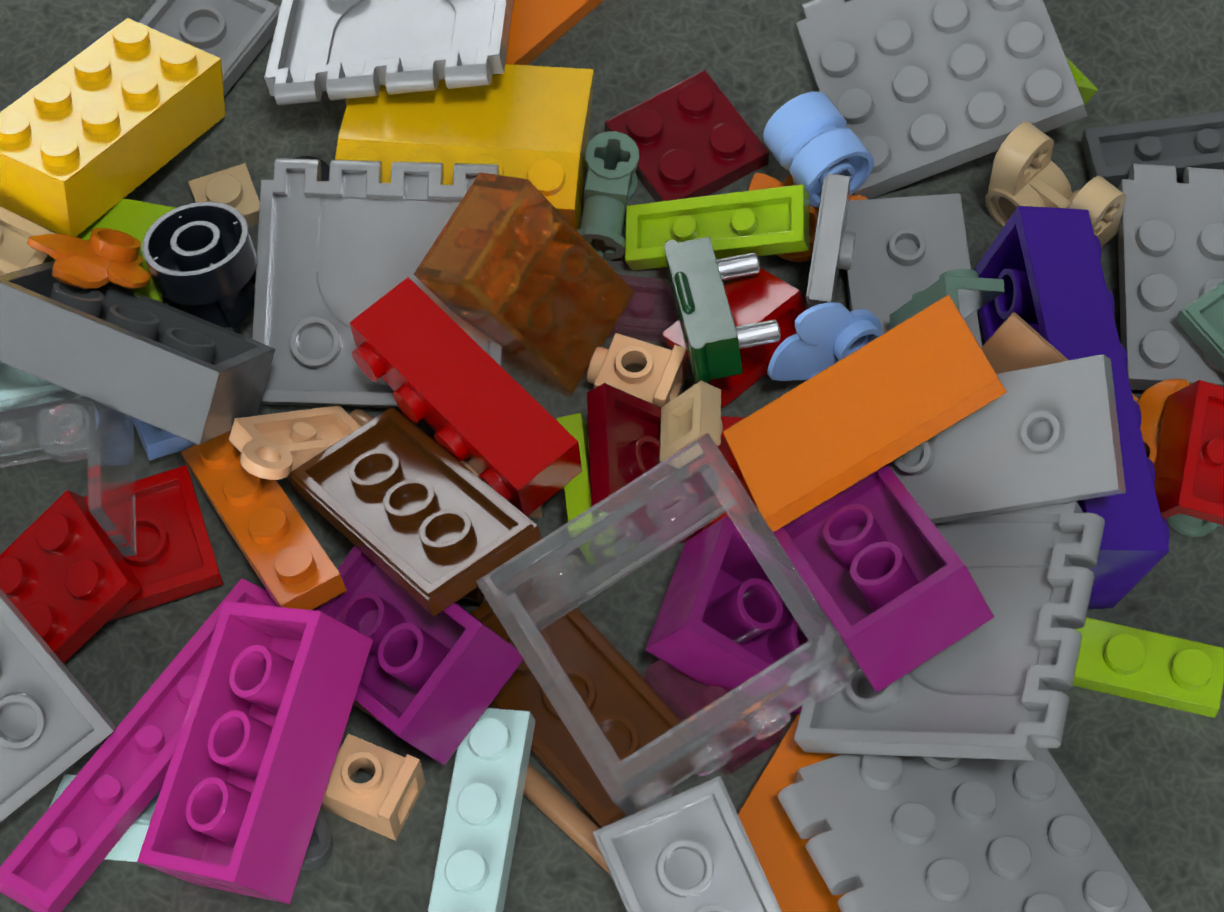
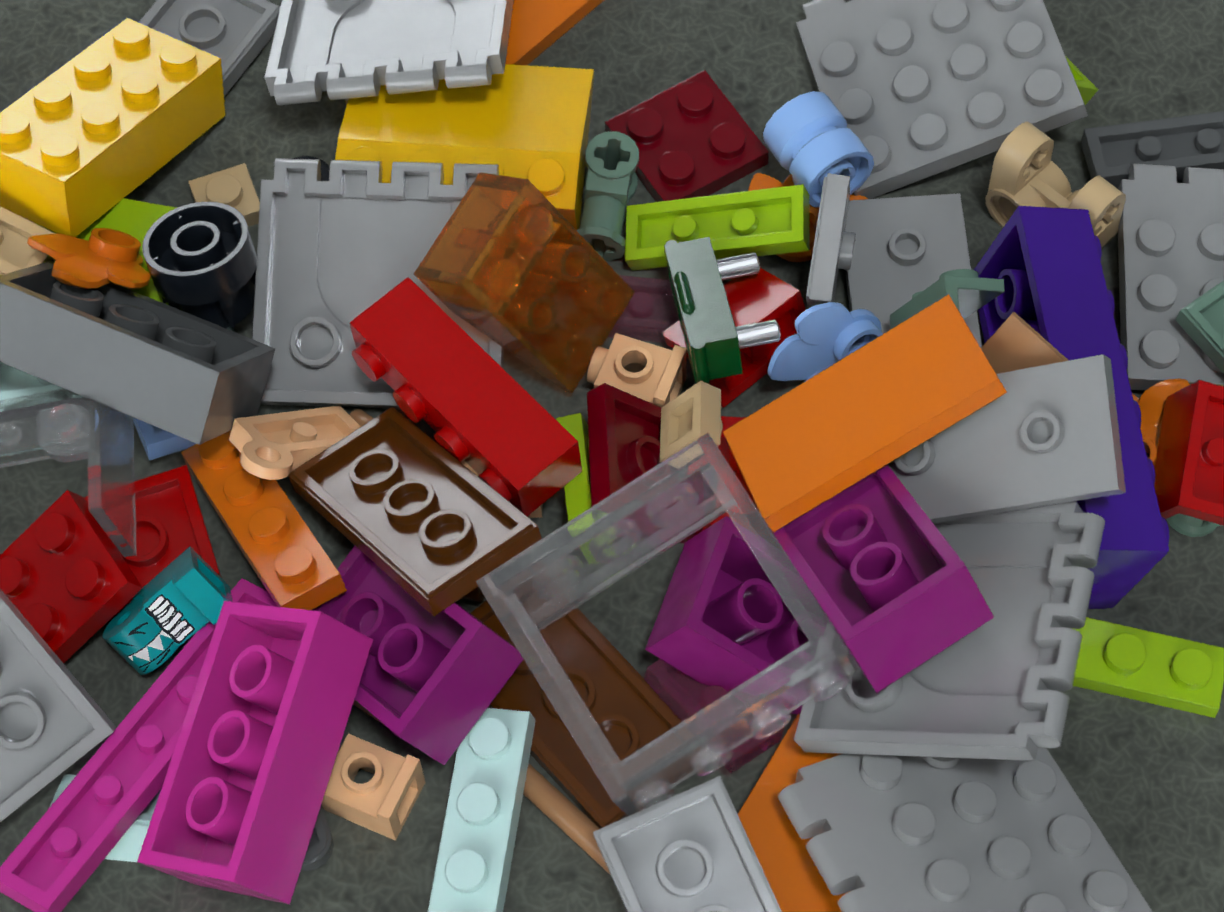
(167, 612): none -> teal leg

